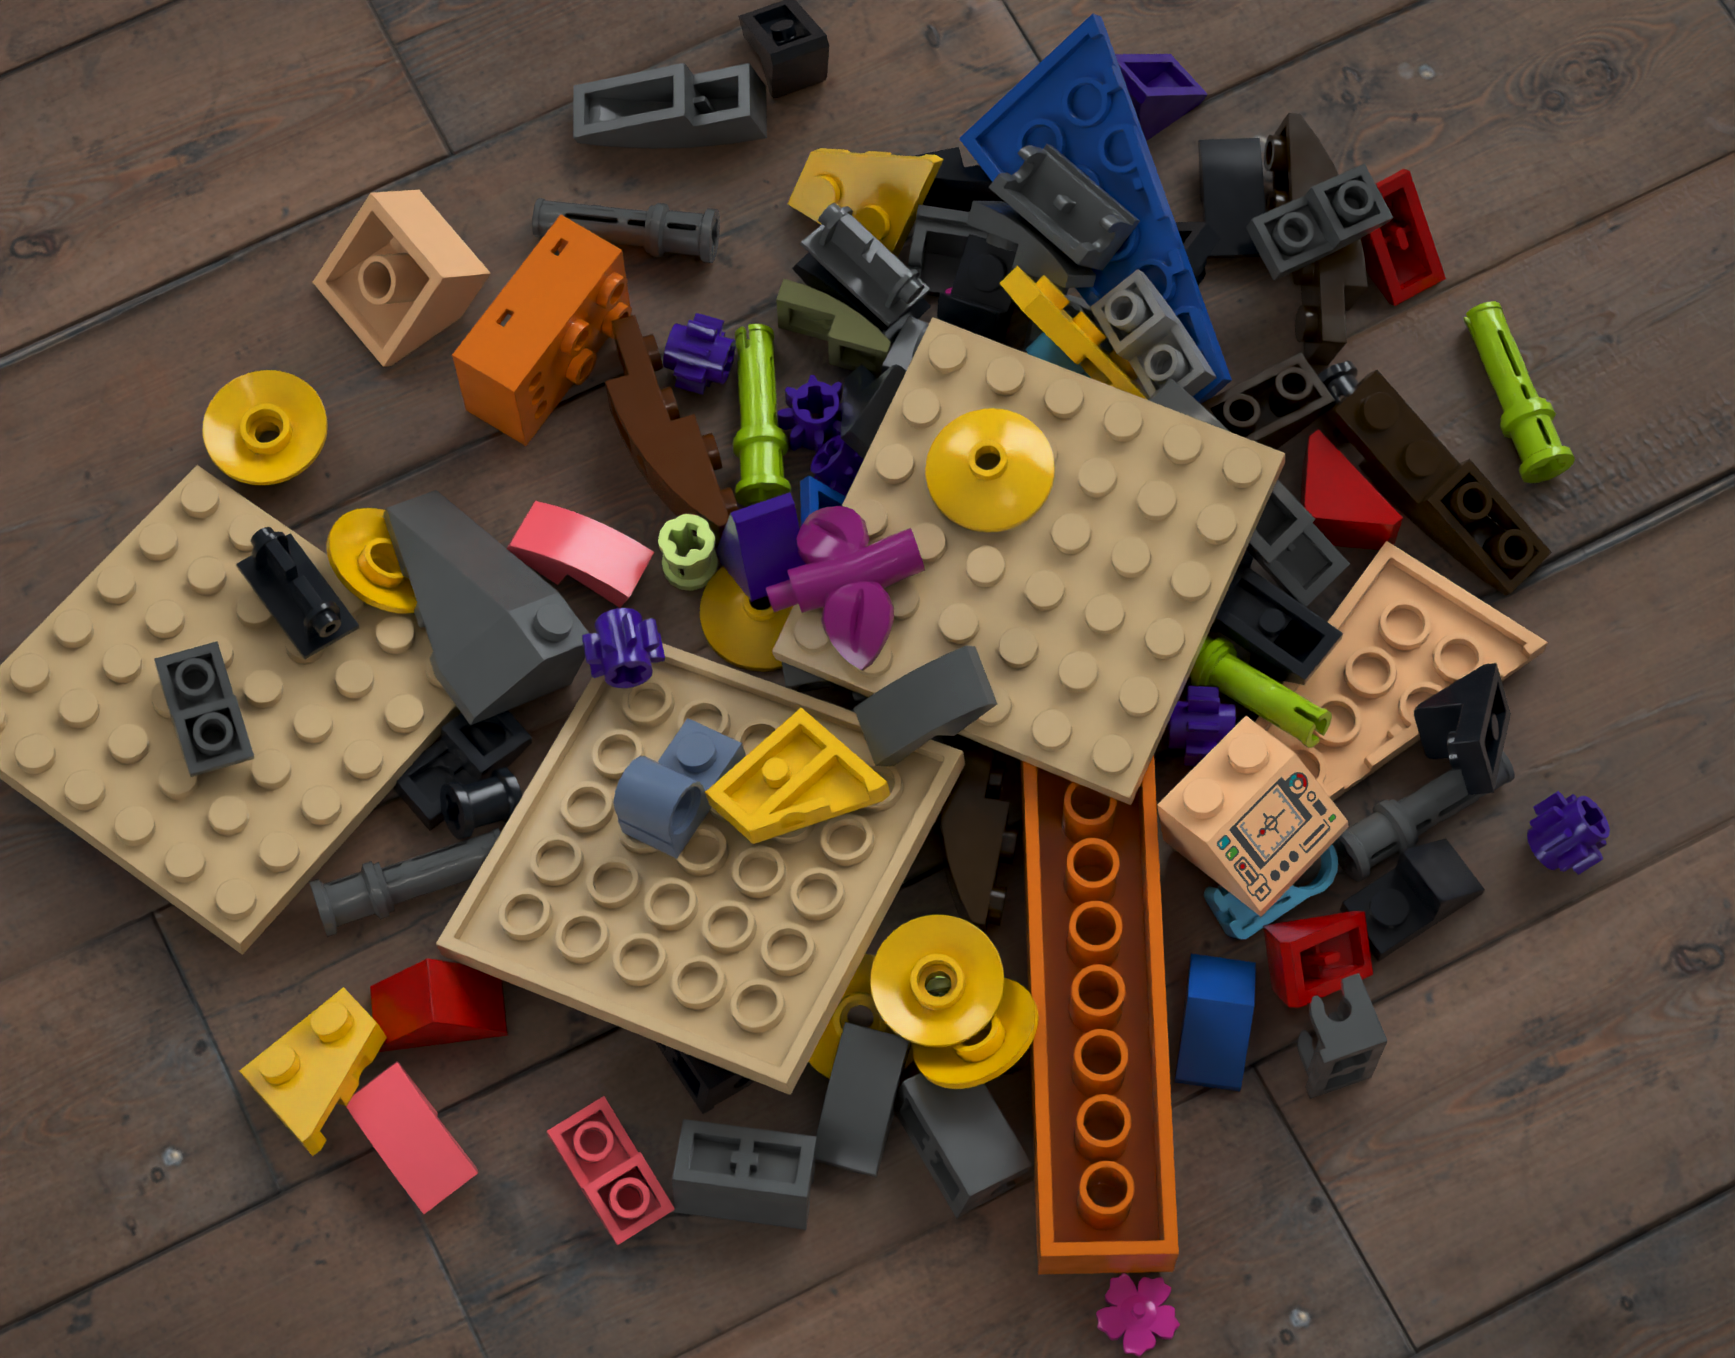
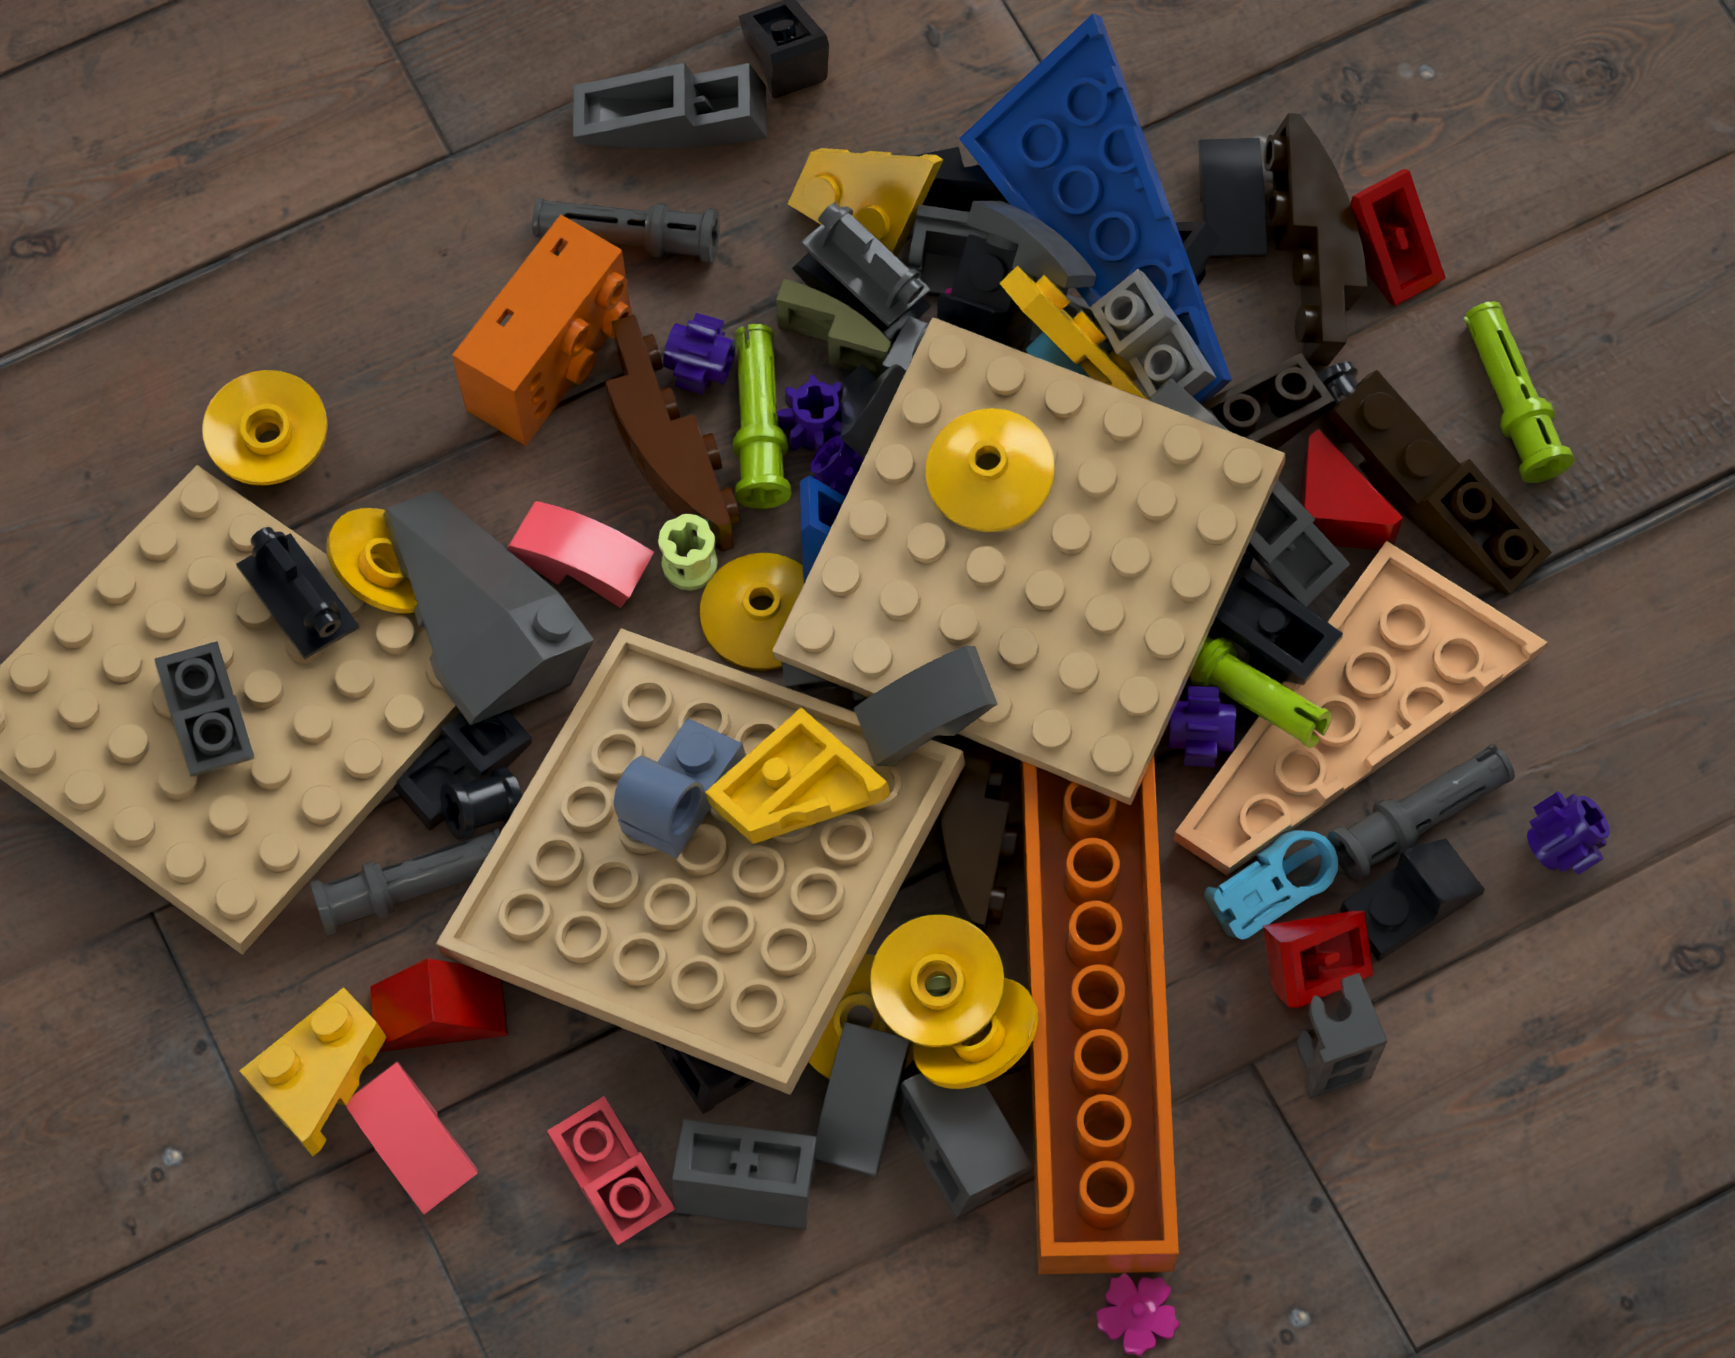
(400, 274): light nougat slope -> none
(623, 648): dark purple gear -> none
(761, 545): dark purple slope -> none
(848, 580): magenta plant -> none
(1066, 206): dark grey hinge -> none
(1159, 89): dark purple slope -> none
(1216, 1022): blue slope -> none
(1251, 816): light nougat slope -> none
(1319, 222): dark grey slope -> none
(1468, 726): black slope -> none

